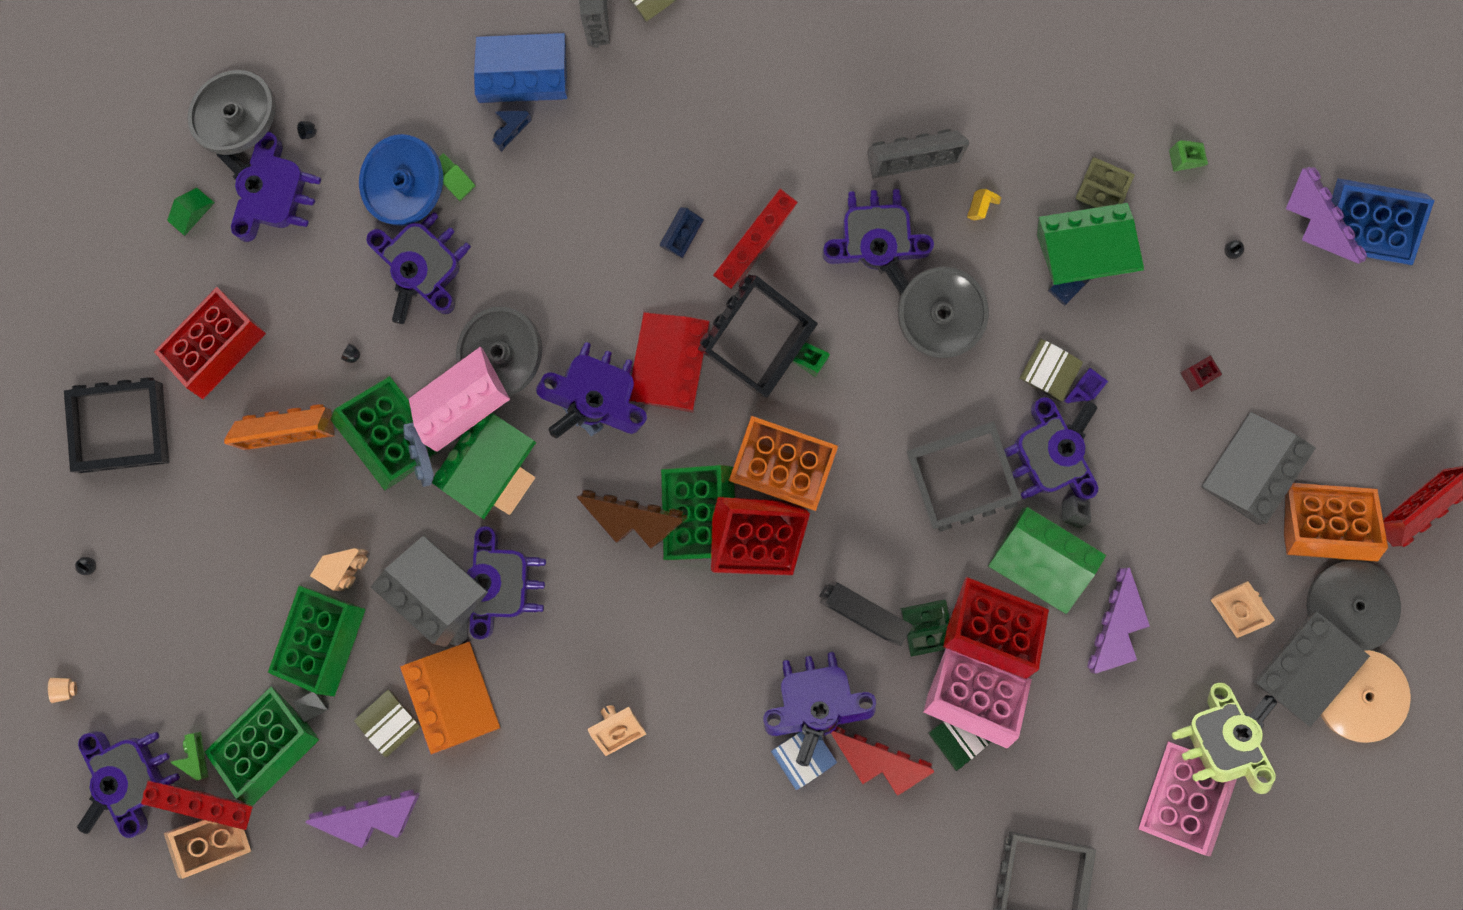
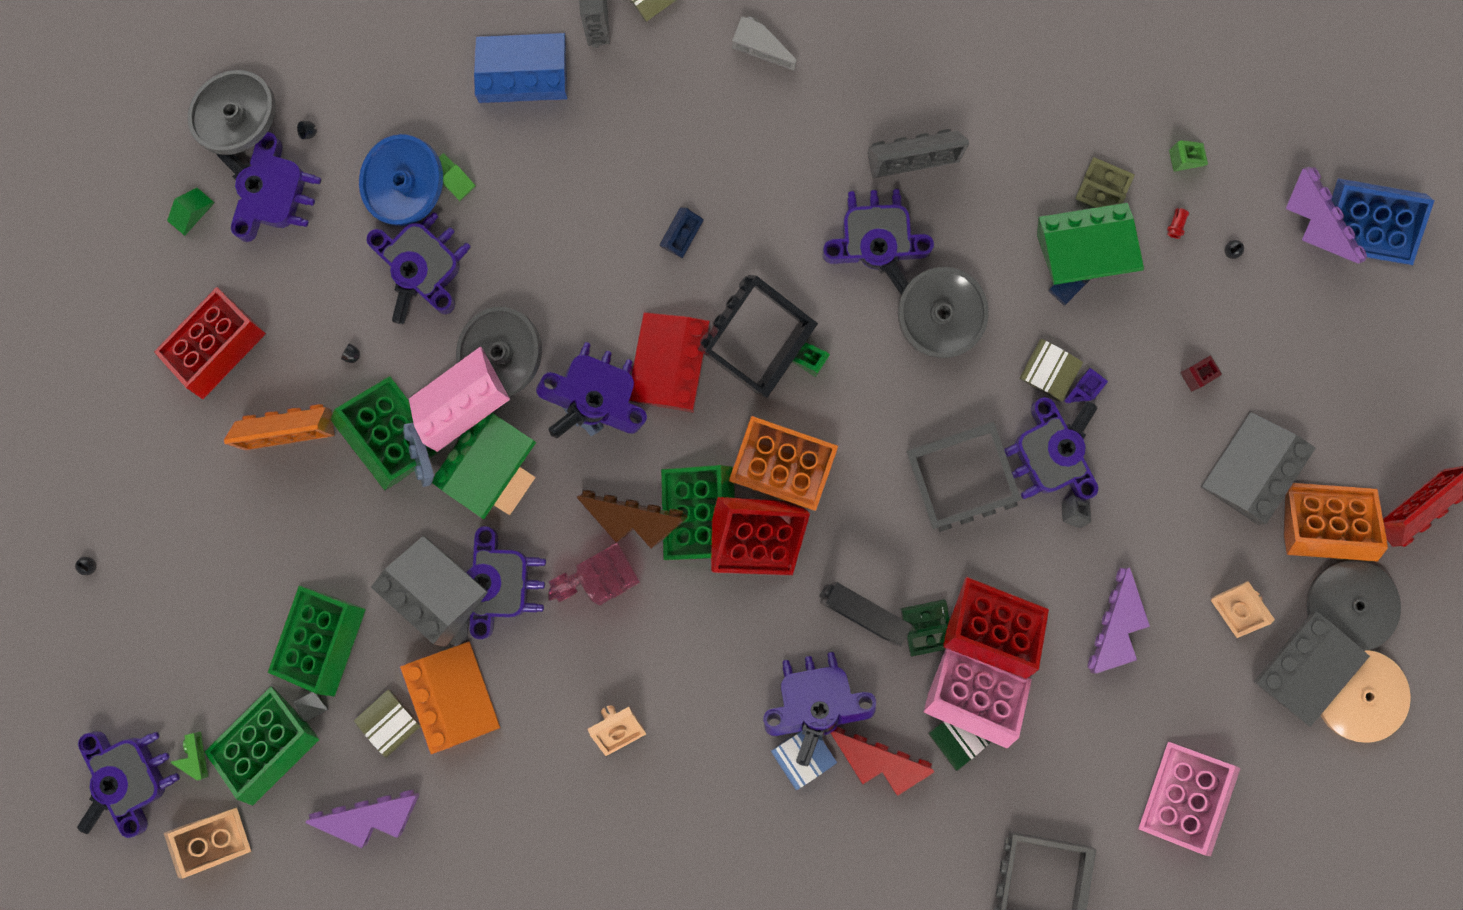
(61, 689): light nougat hat -> none
(158, 420): black window -> none
(197, 804): red slope -> none
(339, 568): light nougat slope -> none
(514, 123): dark blue slope -> none
(601, 576): none -> clear pink brick
(756, 239): red slope -> none
(758, 41): none -> light grey slope
(981, 202): yellow tile -> none
(1046, 560): green slope -> none
(1178, 222): none -> red pin
(1218, 745): piece -> none

